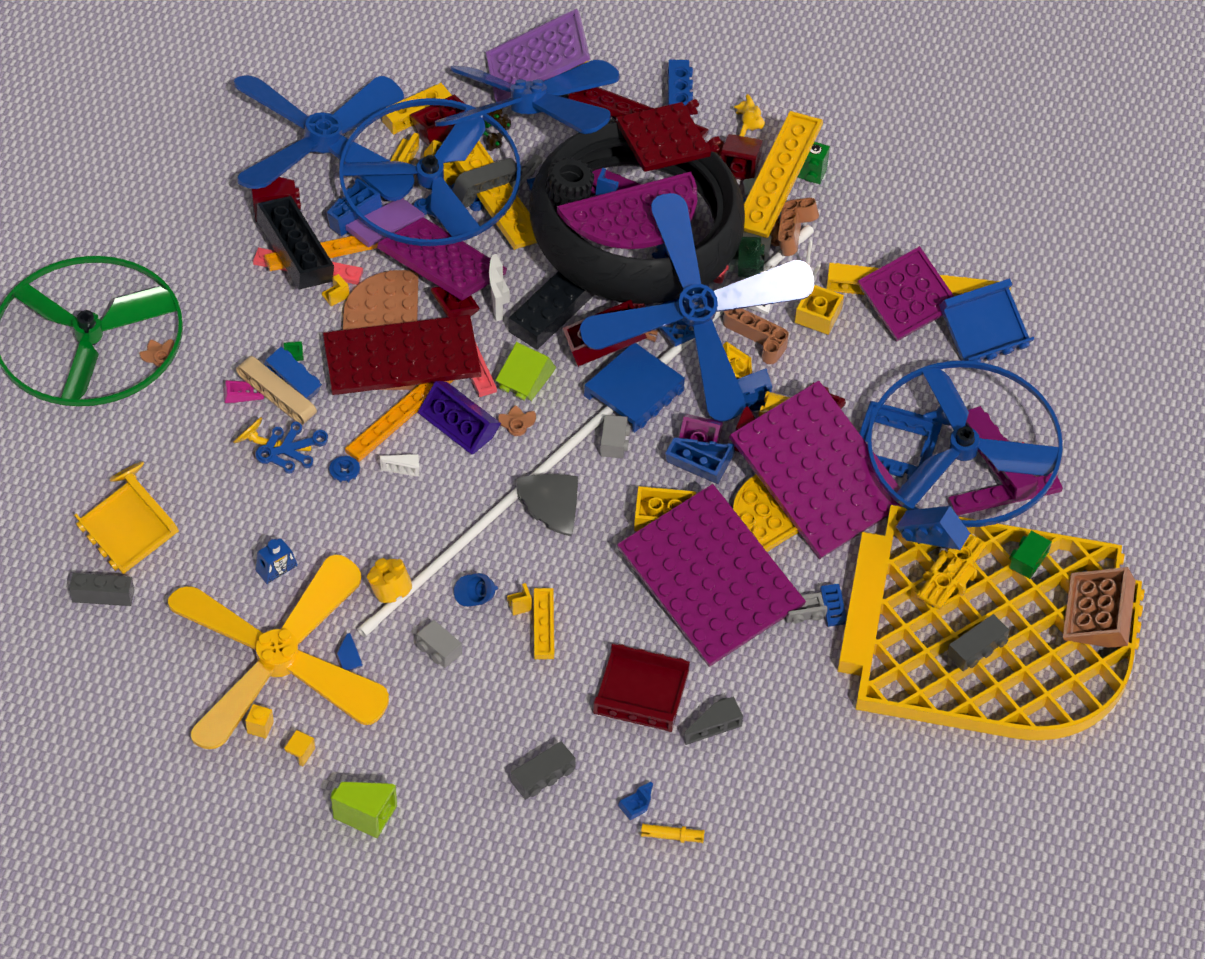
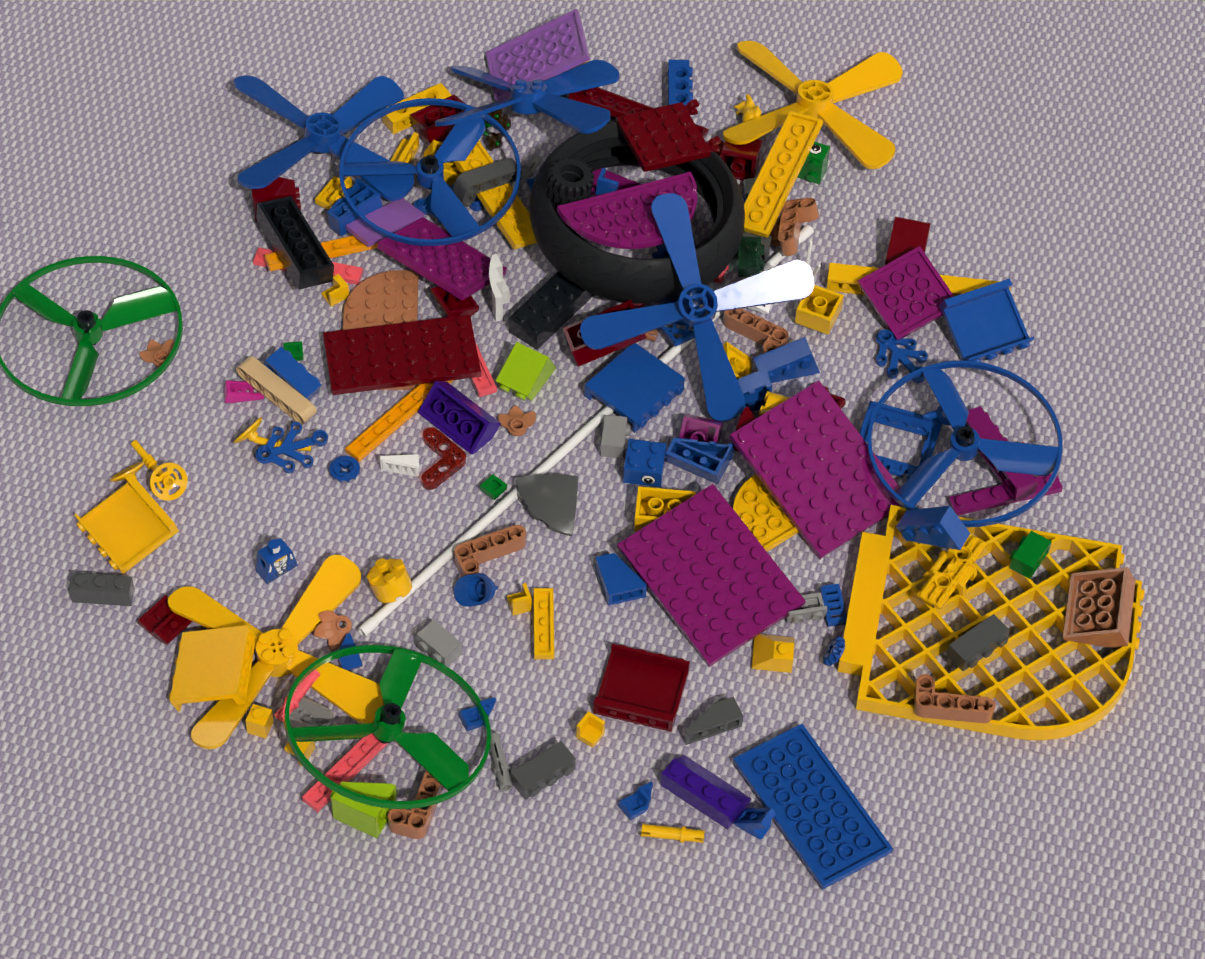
(163, 477): none -> yellow dish
(163, 622): none -> dark red slope
(213, 665): none -> yellow panel
(300, 692): none -> coral pin
(310, 714): none -> light grey bracket
(330, 628): none -> nougat plate
(332, 192): none -> yellow bracket
(344, 770): none -> coral plate
(388, 726): none -> green piece
(416, 815): none -> nougat beam
(446, 461): none -> clear red beam
(471, 717): none -> blue slope
(488, 548): none -> nougat beam
(493, 487): none -> green plate
(500, 763): none -> light grey pin
(590, 729): none -> yellow panel
(618, 580): none -> blue slope
(644, 463): none -> blue brick
(704, 790): none -> dark purple slope
(755, 821): none -> blue slope
(773, 653): none -> yellow slope
(788, 361): none -> blue wedge
(813, 806): none -> blue plate
(817, 99): none -> yellow piece
(834, 651): none -> blue gear
(886, 339): none -> blue plant
(906, 236): none -> dark red slope
(978, 708): none -> nougat beam

